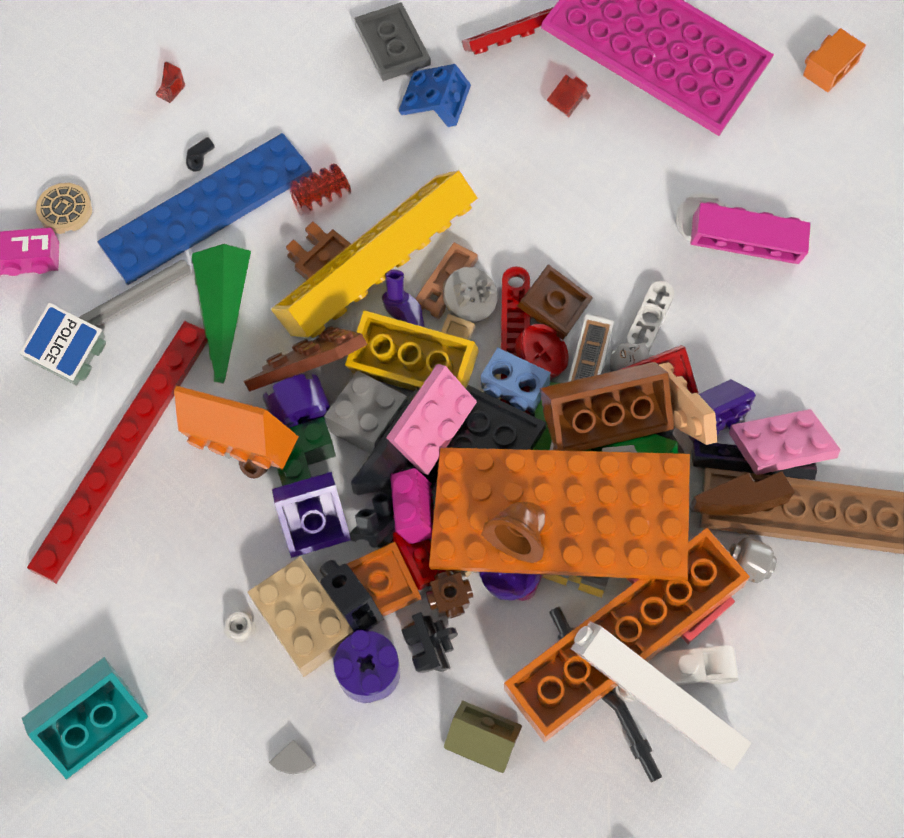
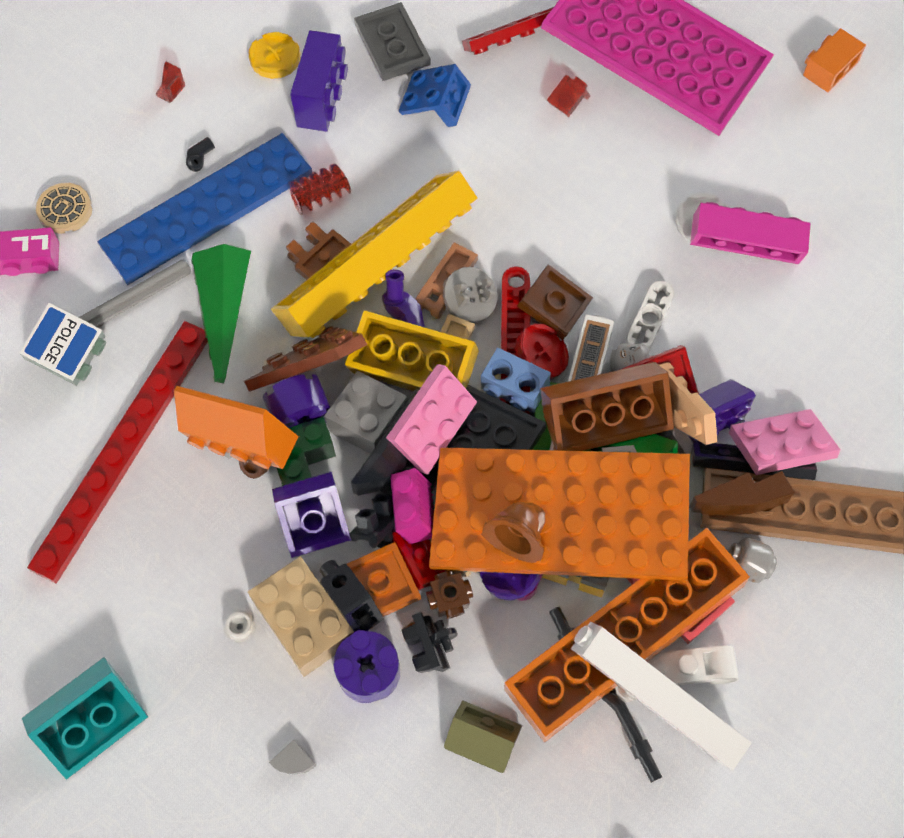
(274, 55): none -> yellow tile
(319, 81): none -> dark purple brick

